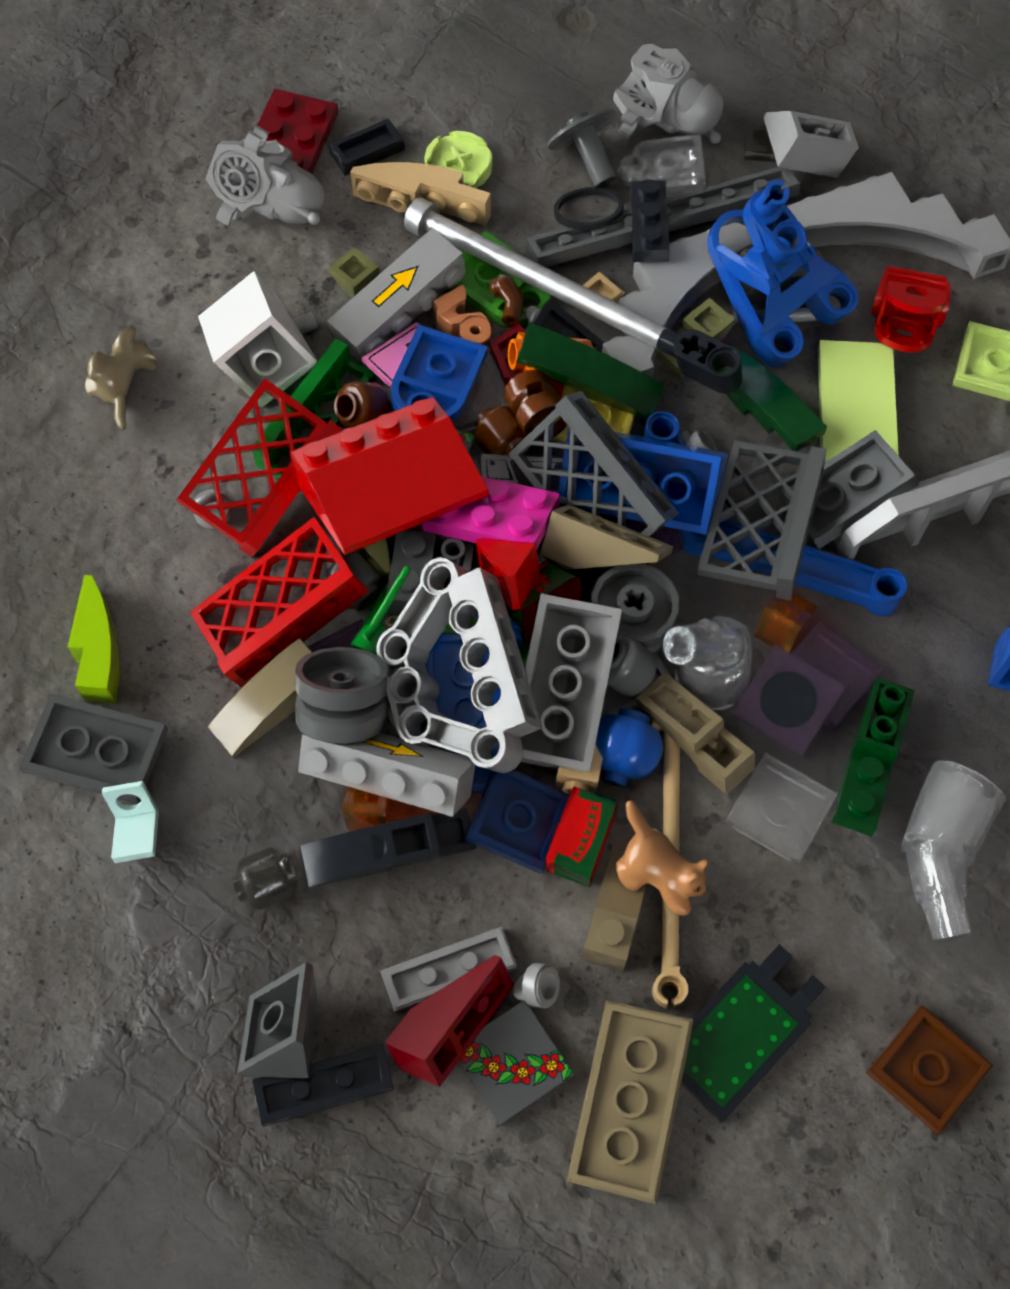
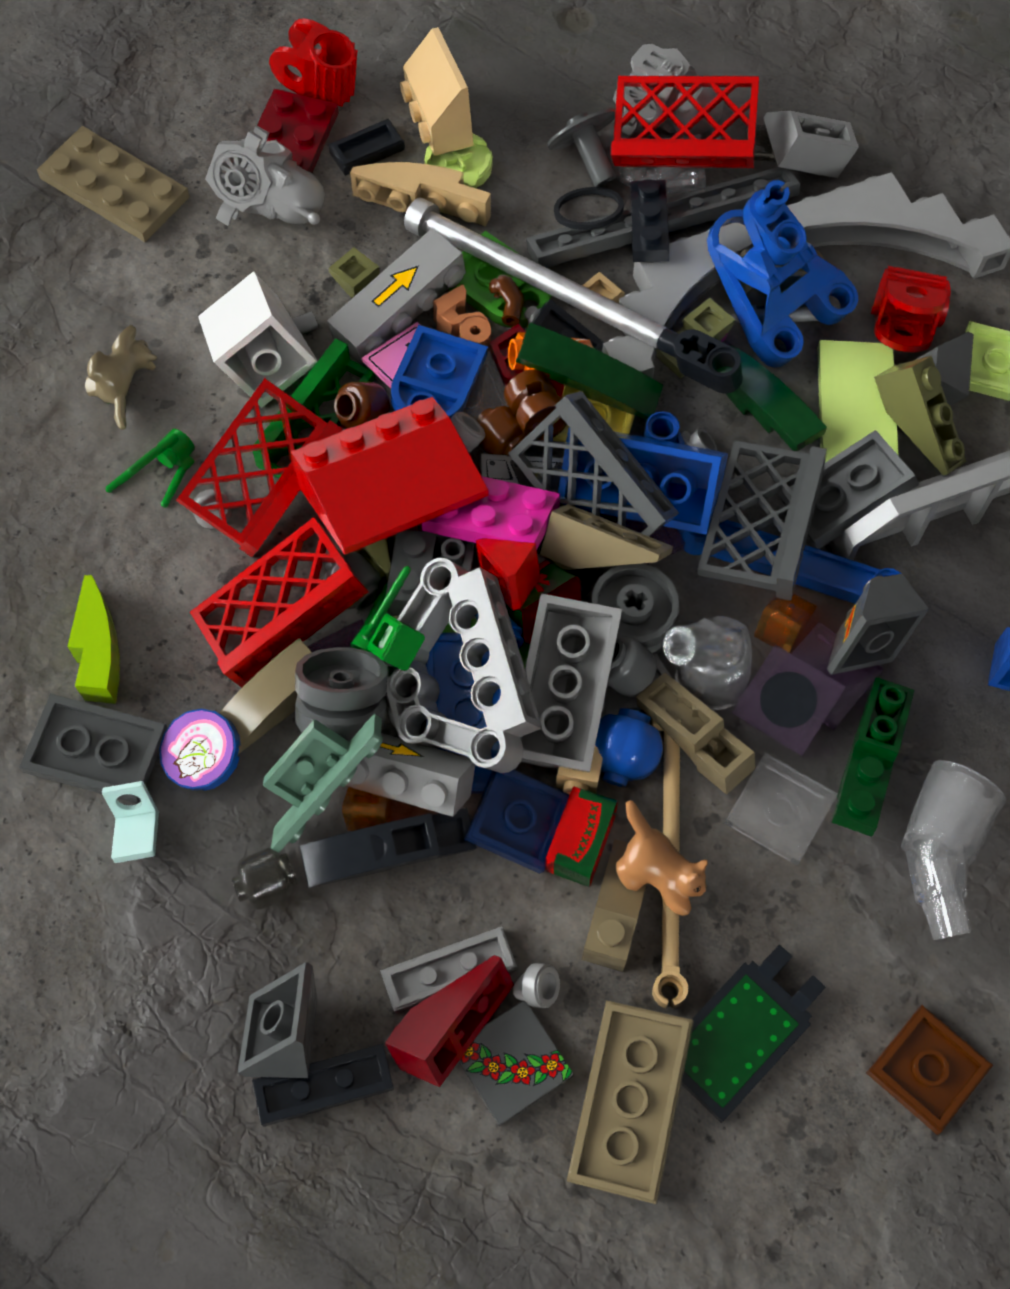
(113, 183): none -> dark tan plate
(171, 452): none -> green plant
(200, 750): none -> tile
(314, 770): none -> sand green bracket
(326, 71): none -> red piece
(395, 642): none -> green slope
(437, 96): none -> tan slope
(468, 430): none -> light grey tile
(690, 151): none -> red fence
(877, 624): none -> dark grey slope
(919, 407): none -> olive slope
(954, 364): none -> dark grey slope

